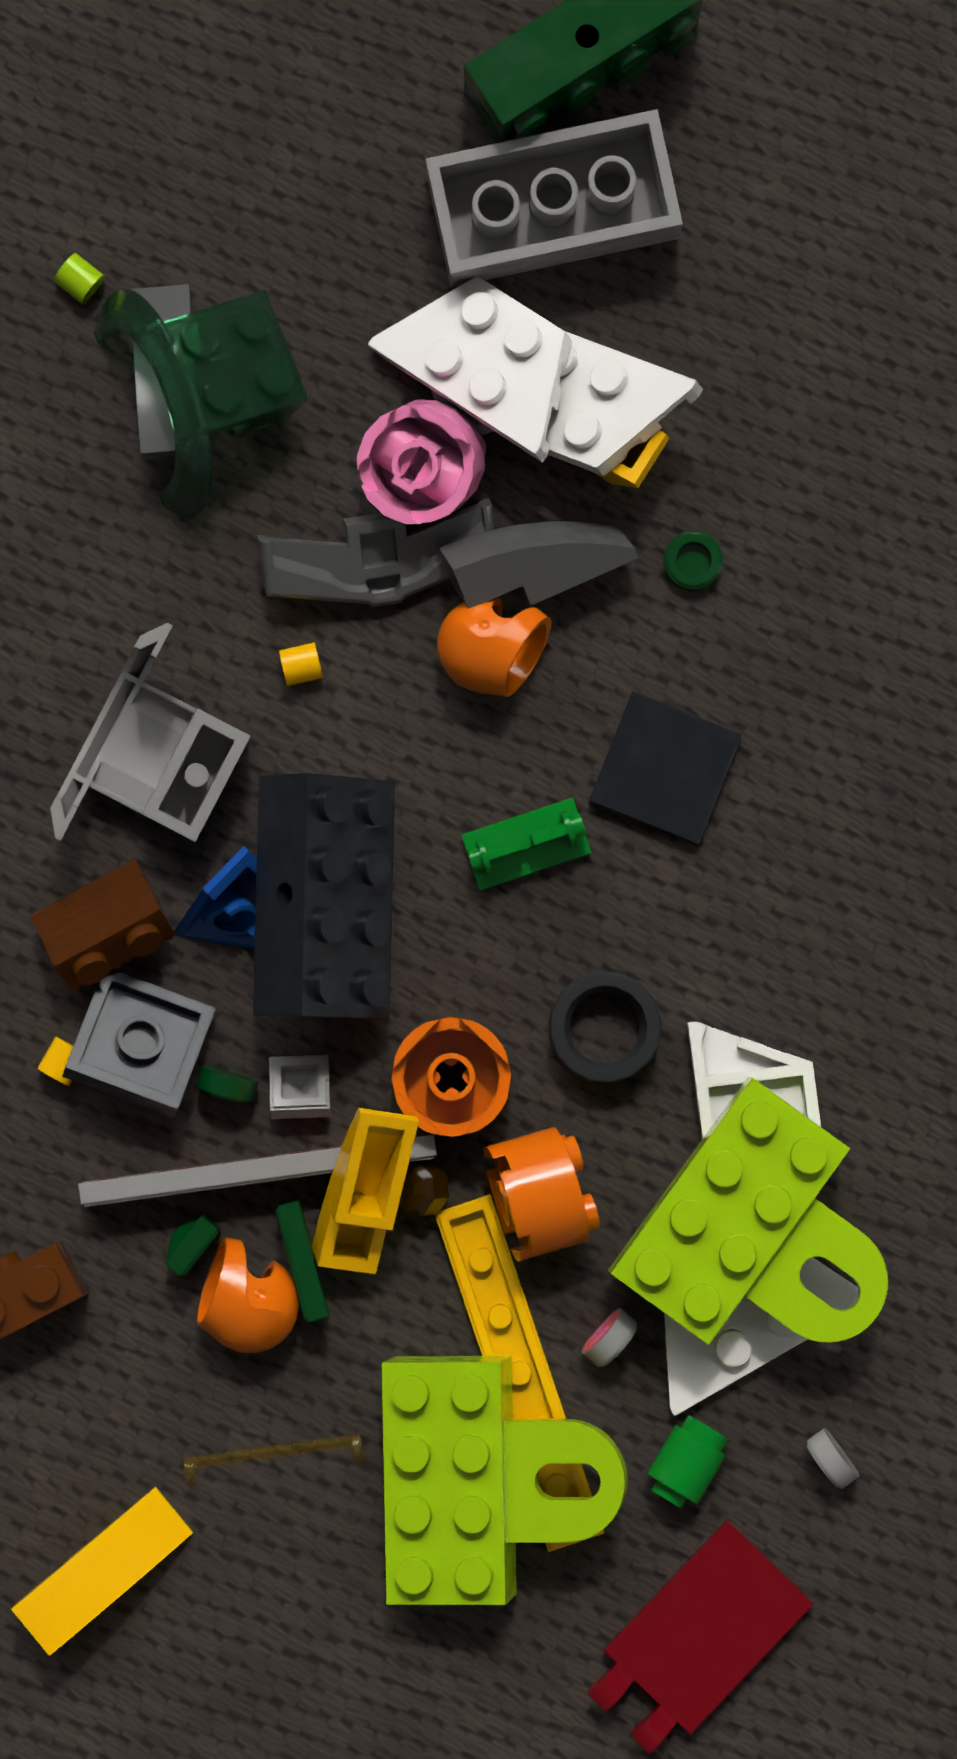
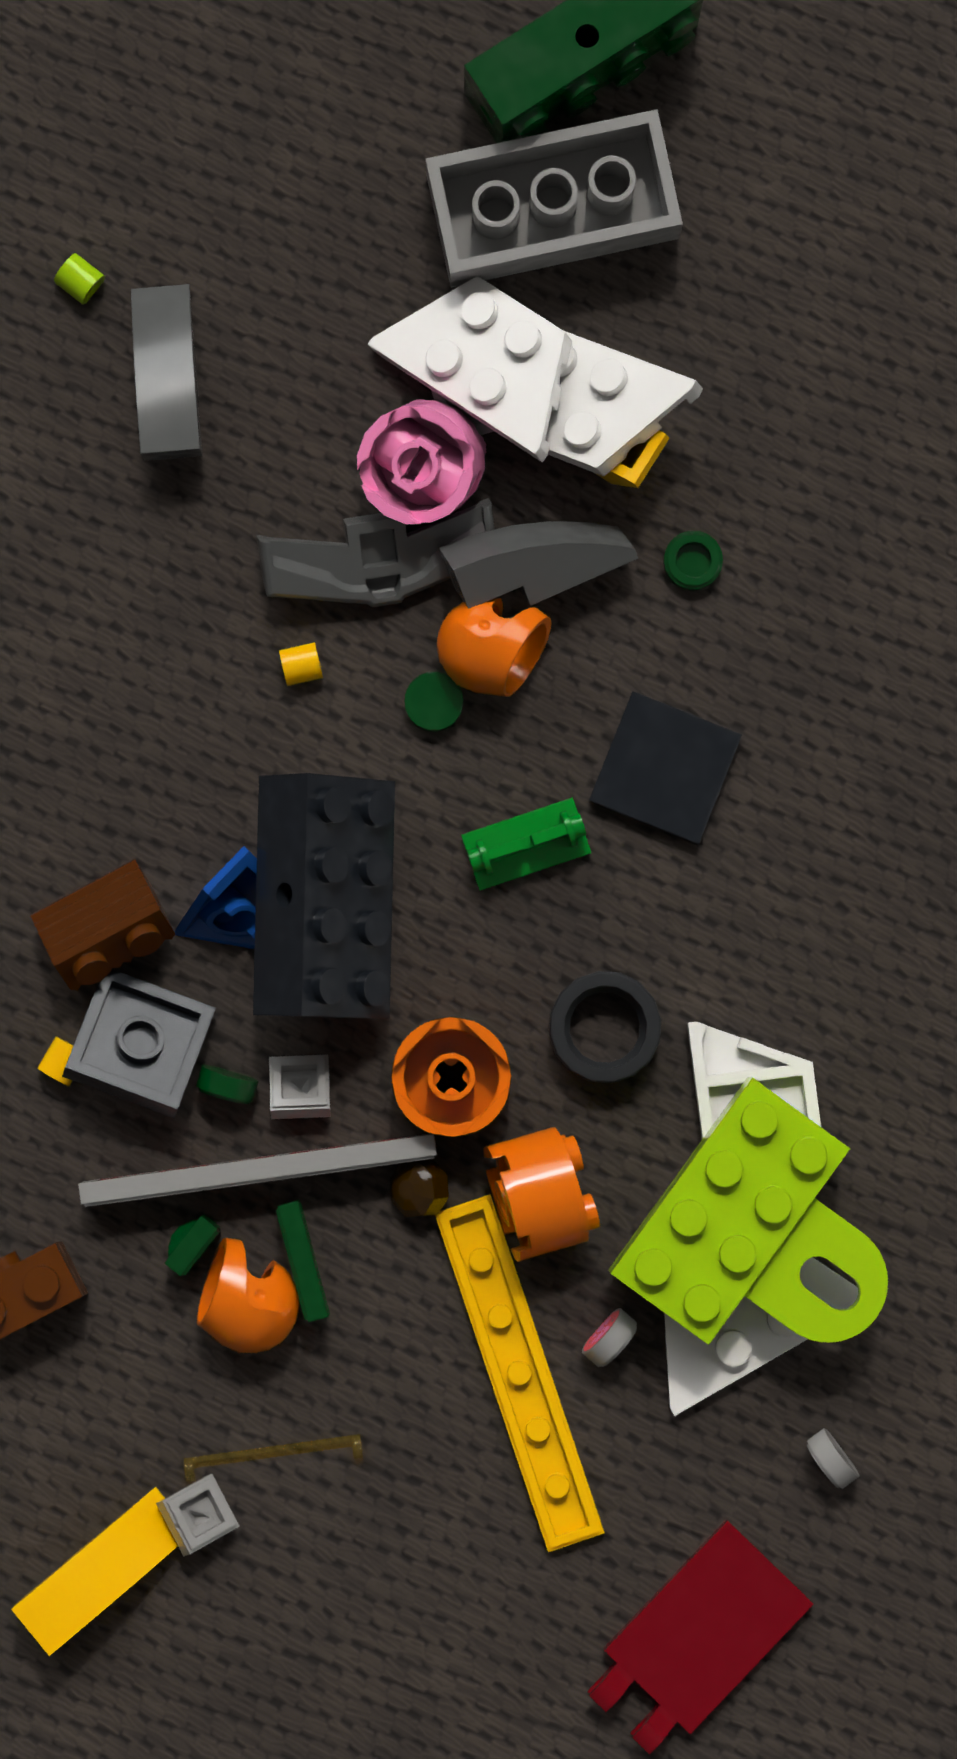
(152, 752): light grey piece -> none
(197, 1515): none -> light grey tile
(216, 375): clear green piece -> none
(364, 1191): yellow slope -> none
(433, 701): none -> dark green tile
(468, 1482): lime brick -> none
(687, 1462): green brick -> none

